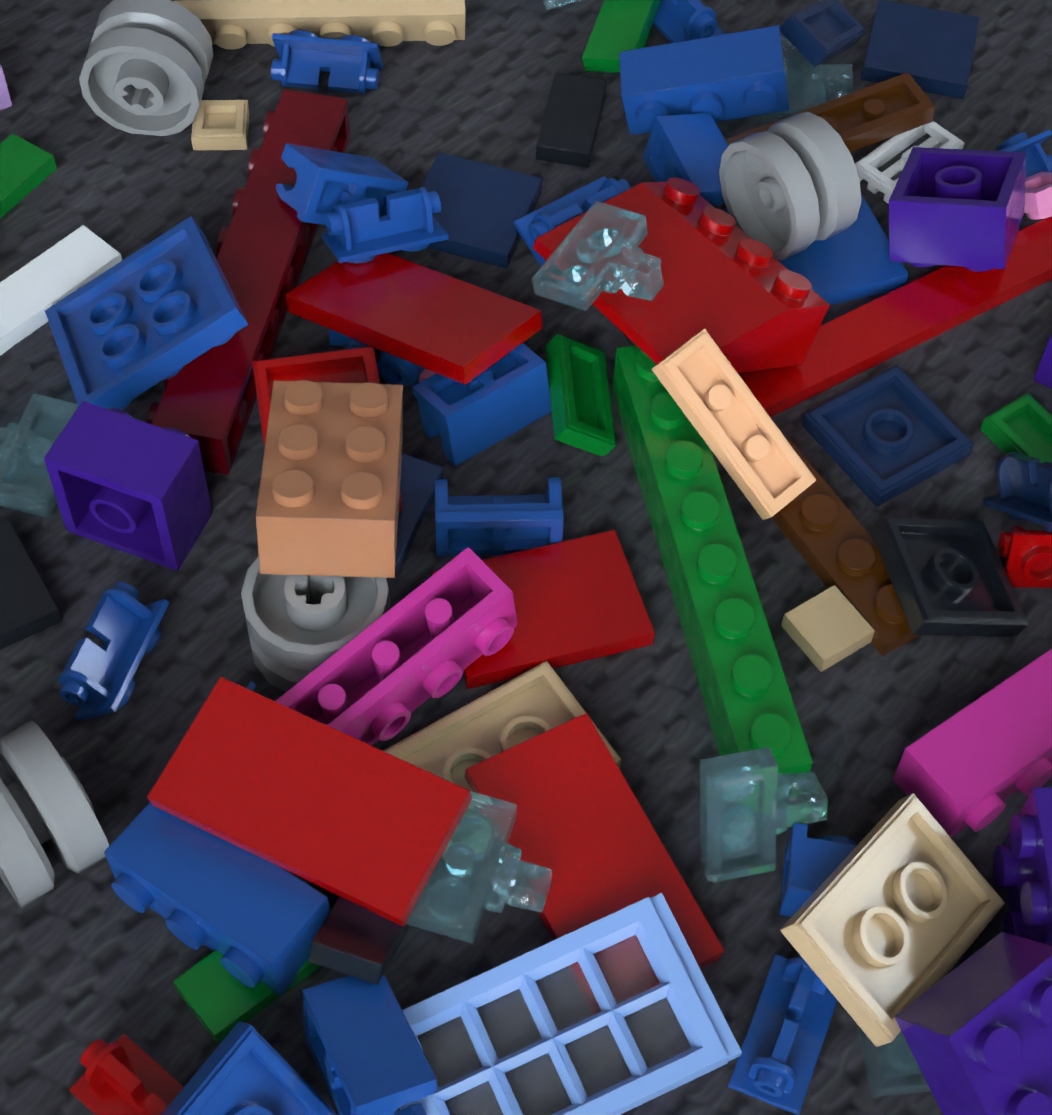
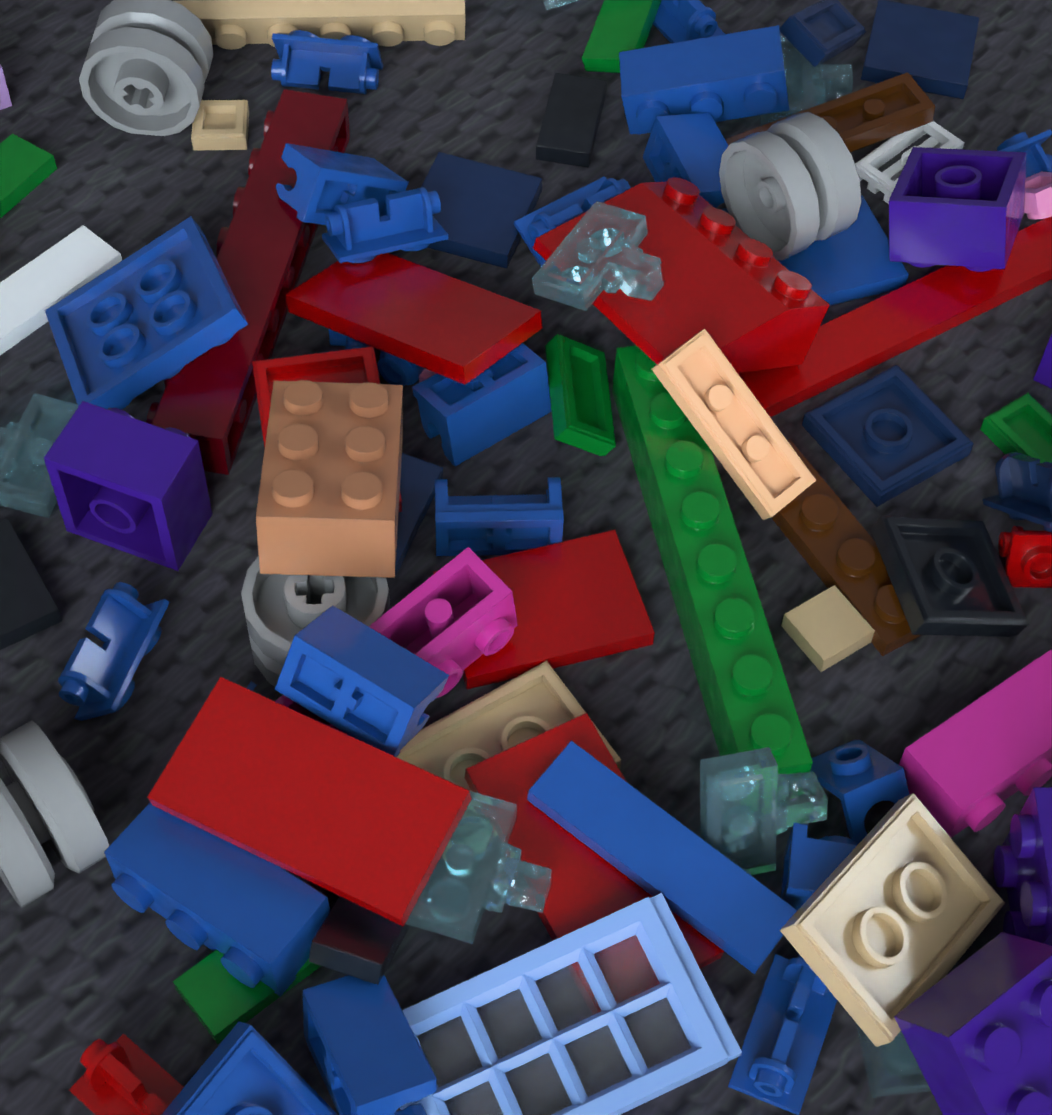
(359, 681): none -> blue hinge
(662, 856): none -> blue tile
(860, 780): none -> blue bracket

